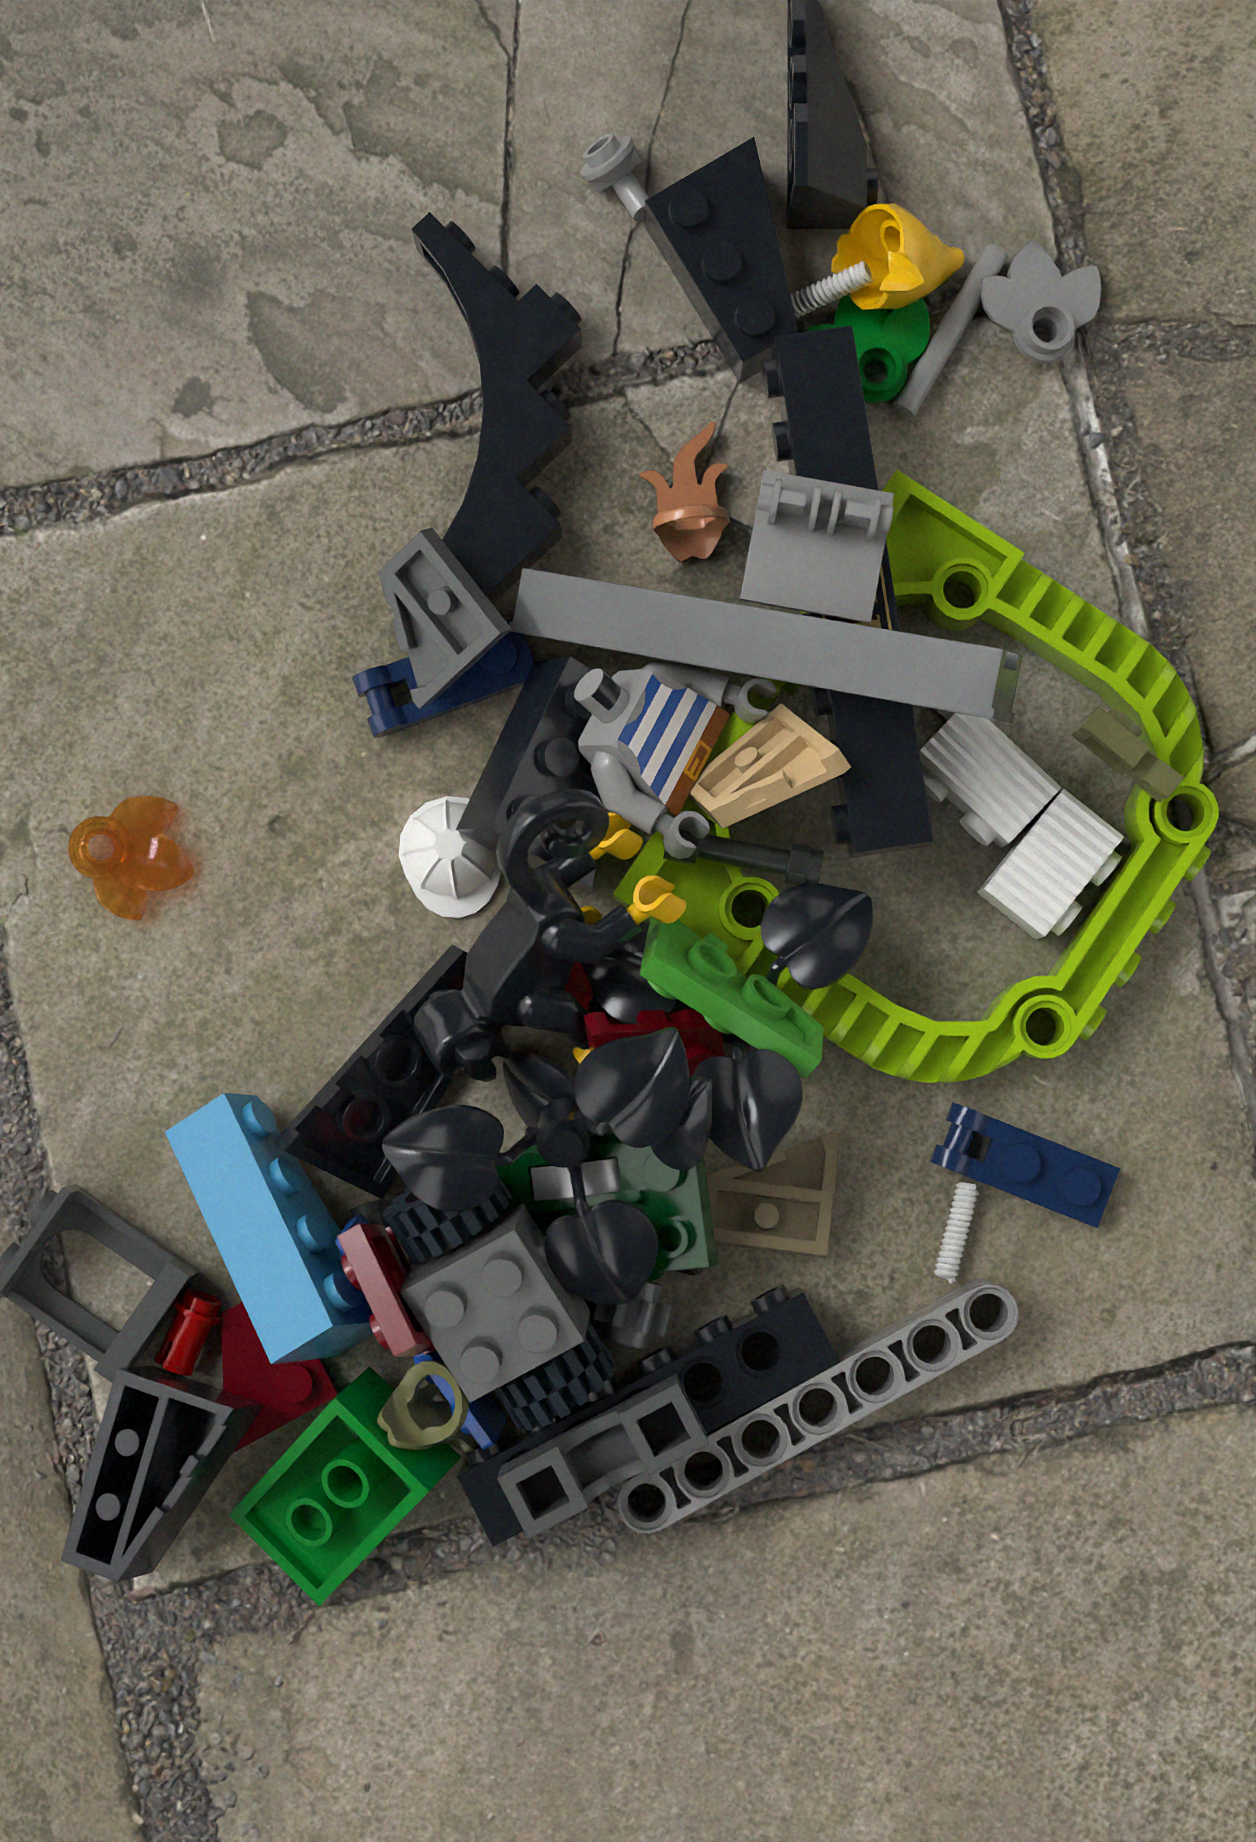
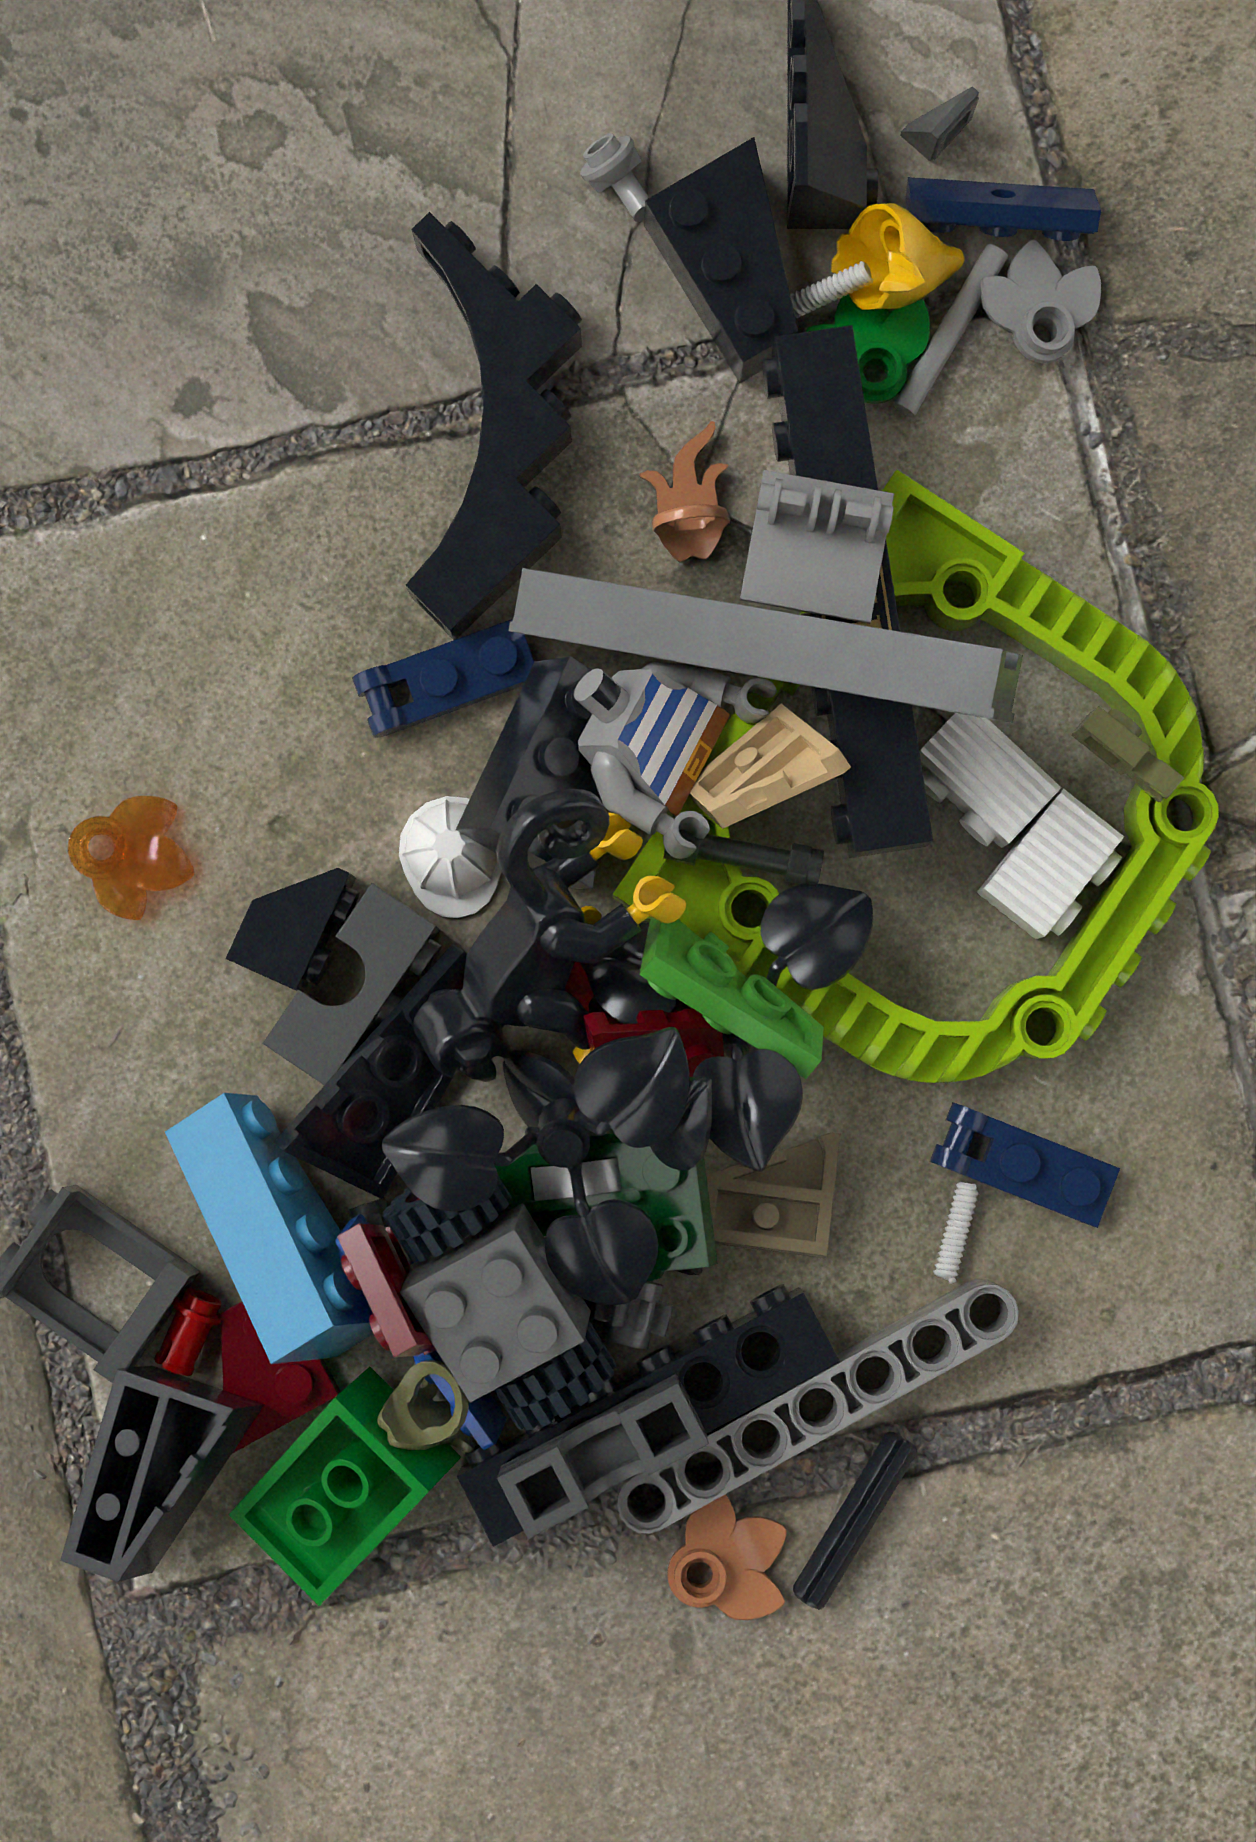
(290, 927): none -> black slope
(392, 946): none -> dark grey arch
(438, 614): dark grey wing -> none
(738, 1558): none -> nougat plate
(854, 1520): none -> black axle
(939, 127): none -> dark grey slope
(1003, 207): none -> dark blue tile

